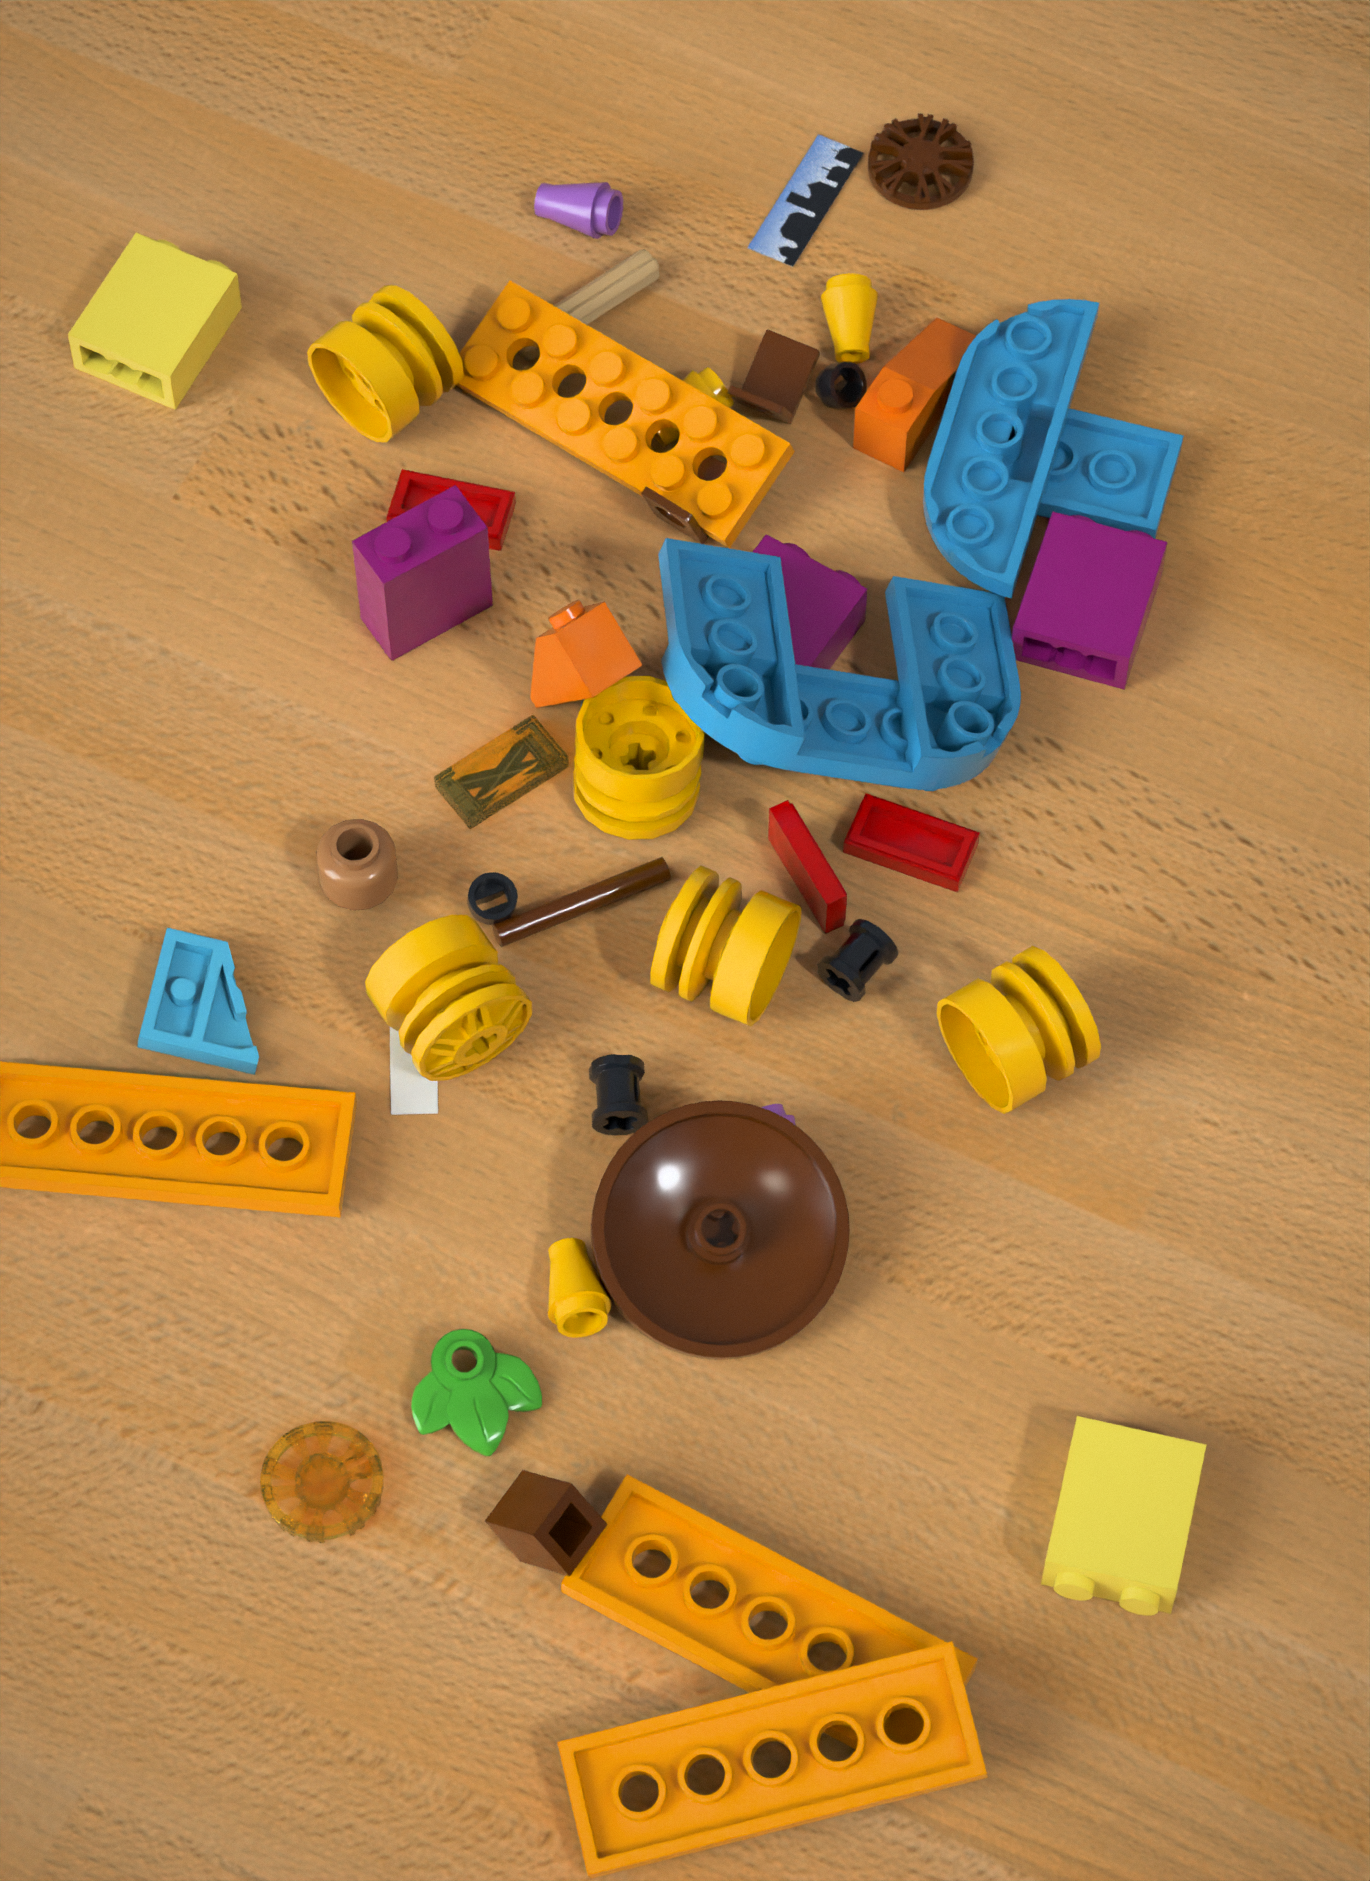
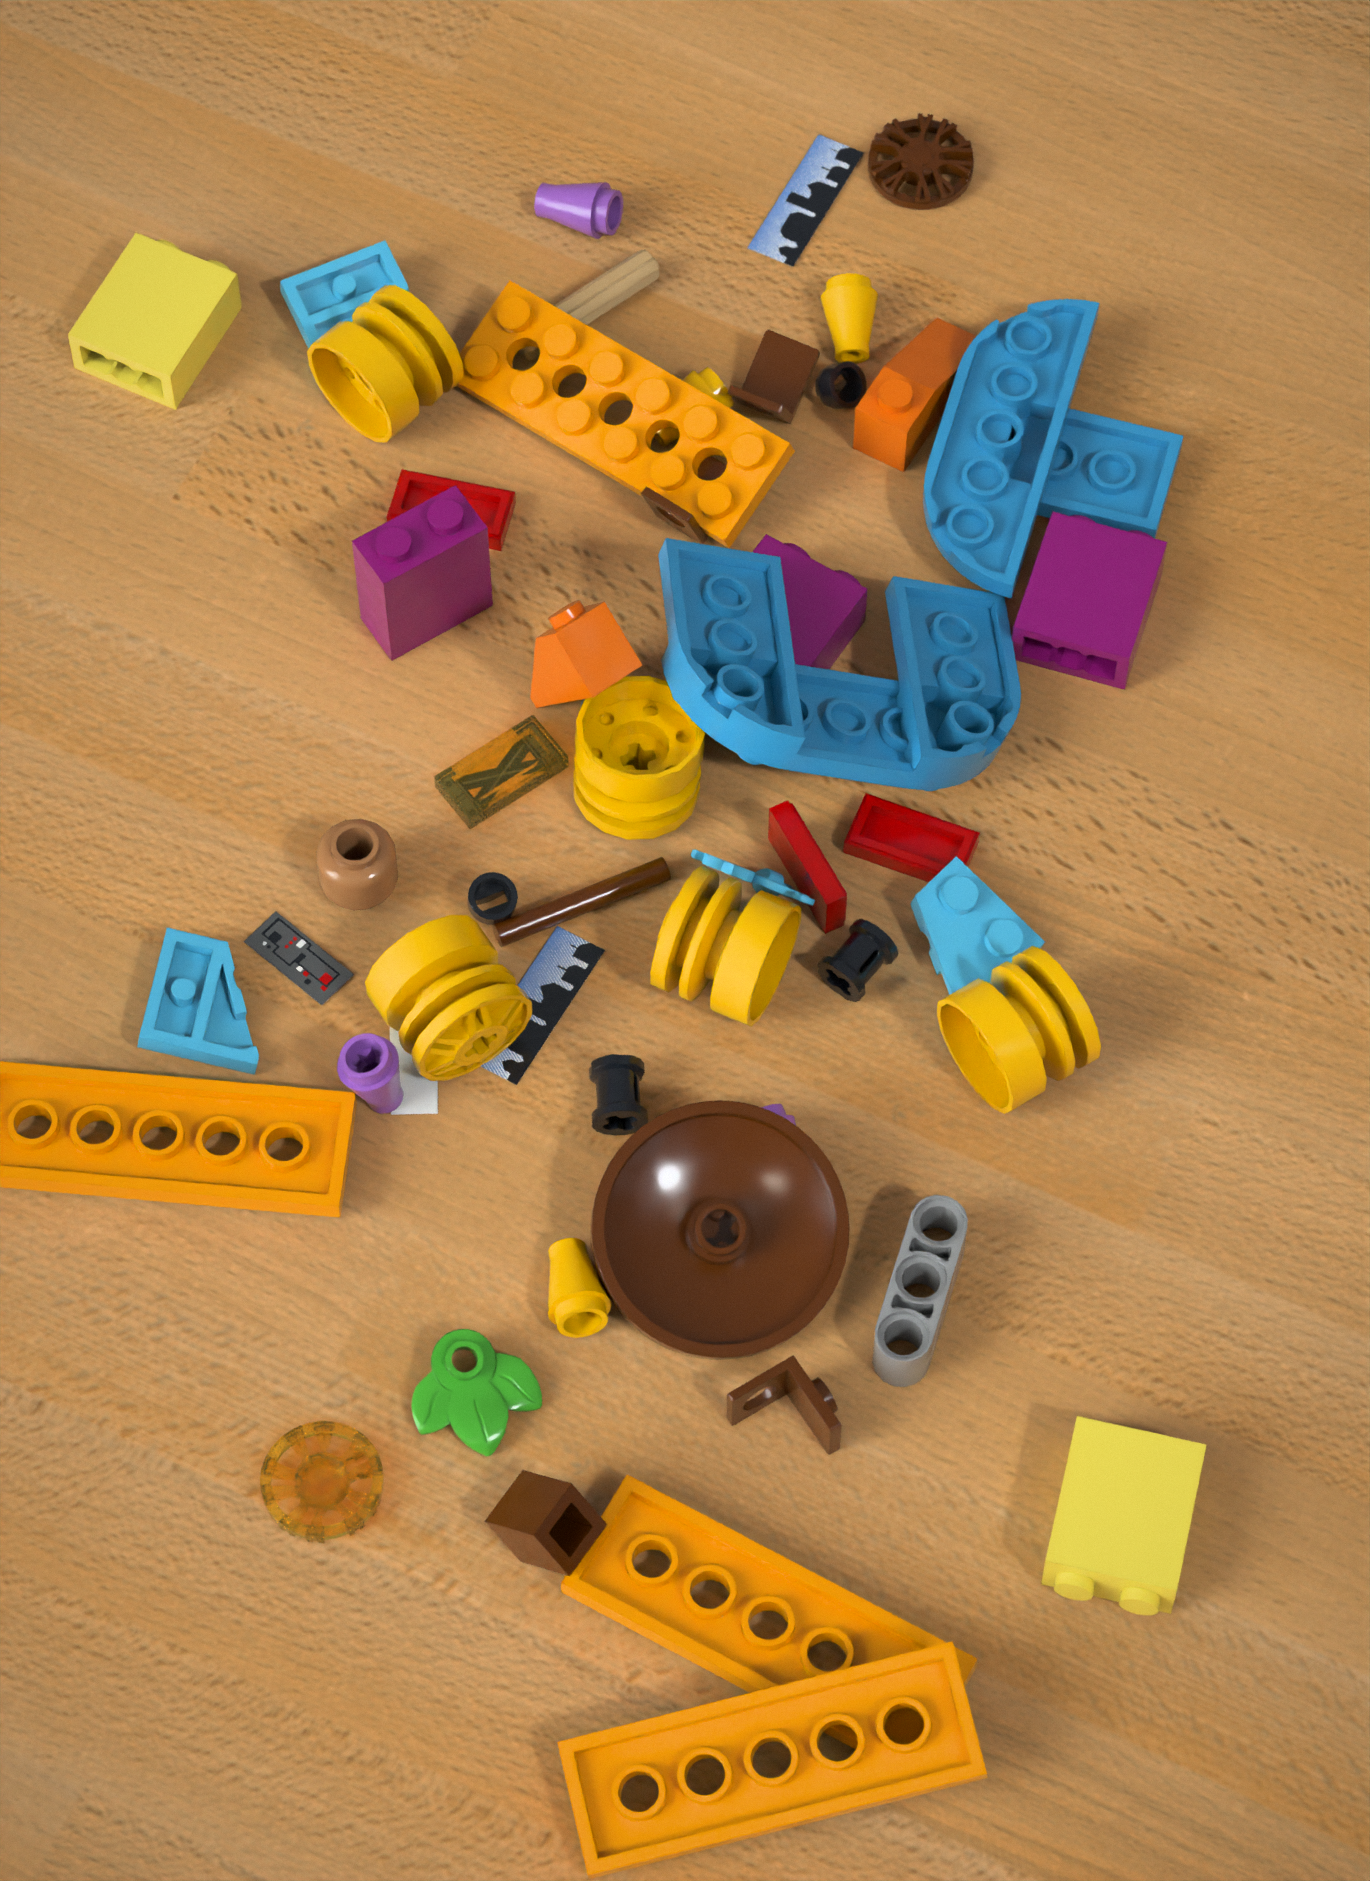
(298, 958): none -> dark grey sticker
(337, 288): none -> medium azure wing
(371, 1070): none -> medium lavender cone
(551, 987): none -> sticker
(763, 879): none -> medium azure piece
(809, 1397): none -> reddish brown bracket
(913, 1317): none -> light grey beam
(968, 926): none -> medium azure wing

